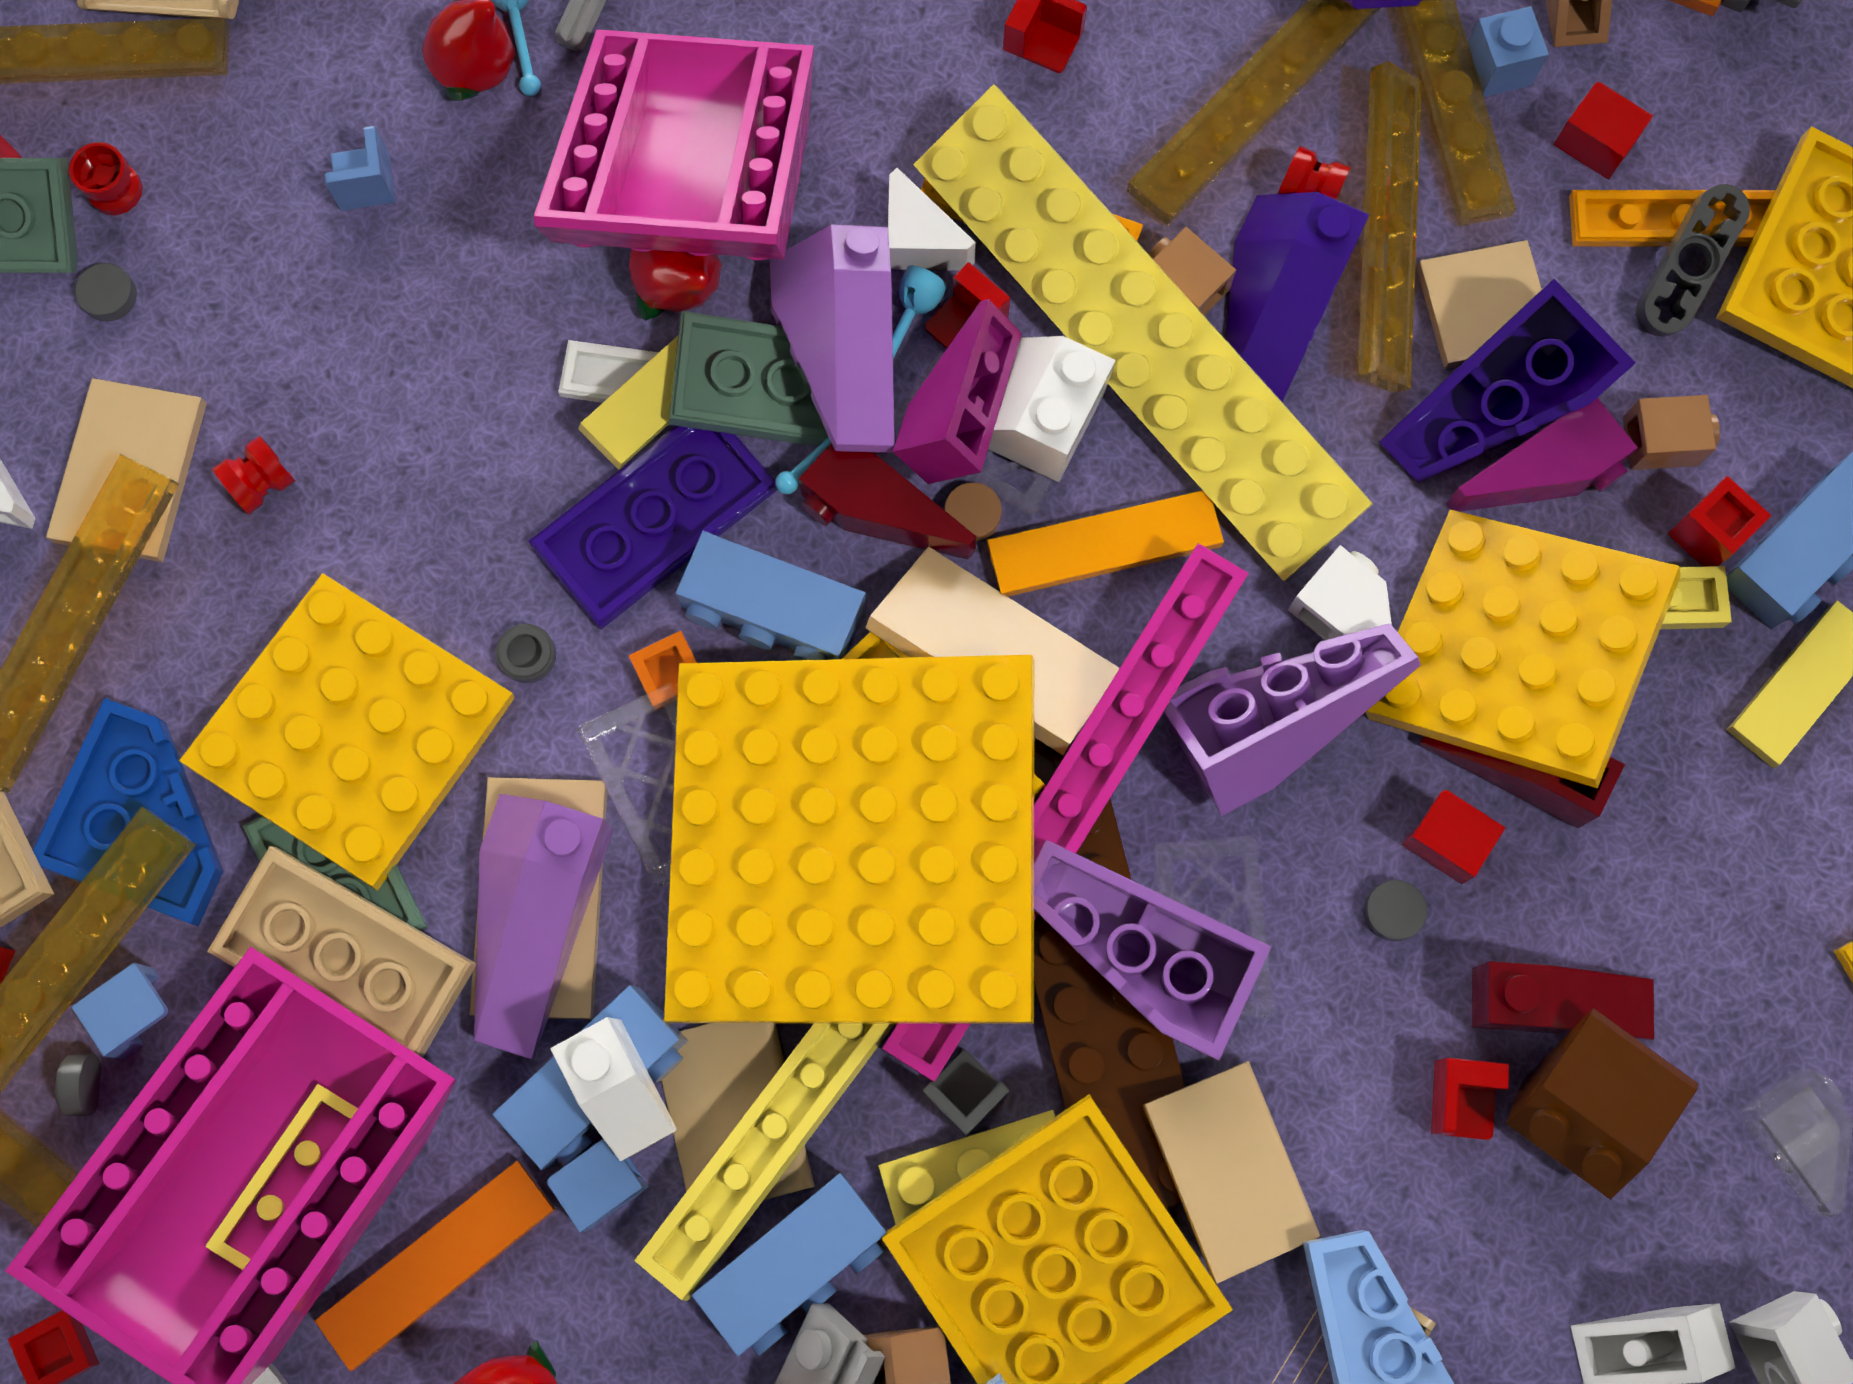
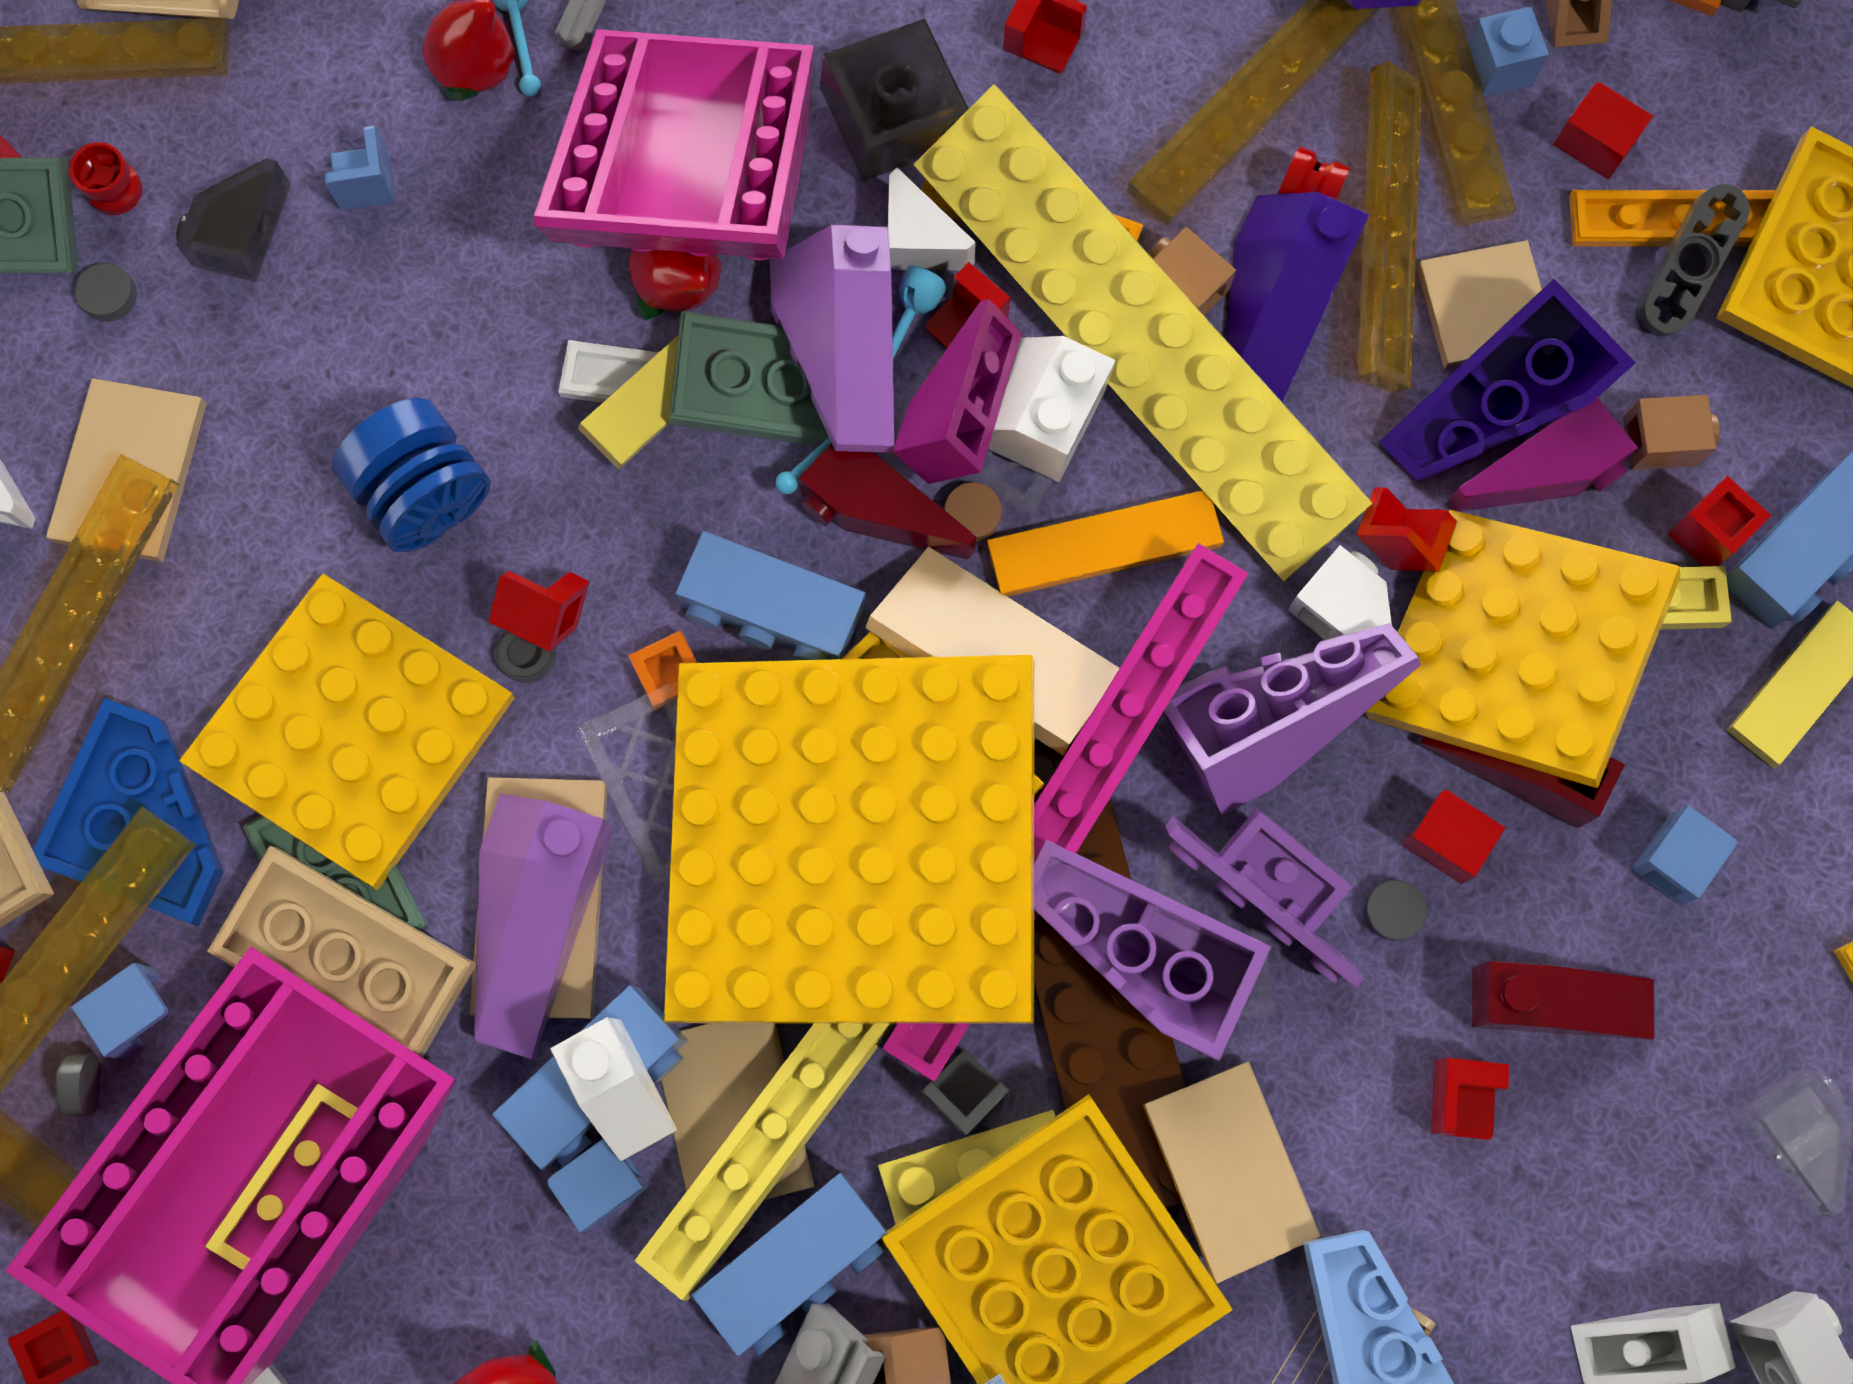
(234, 221): none -> clear smoke slope
(252, 476): red wheel -> none
(410, 474): none -> blue wheel
(434, 1266): orange tile -> none
(536, 612): none -> red panel
(651, 517): dark purple tile -> none
(891, 97): none -> clear smoke slope
(1280, 879): none -> medium lavender bracket
(1405, 536): none -> red panel
(1601, 1103): reddish brown slope -> none
(1685, 855): none -> medium blue panel

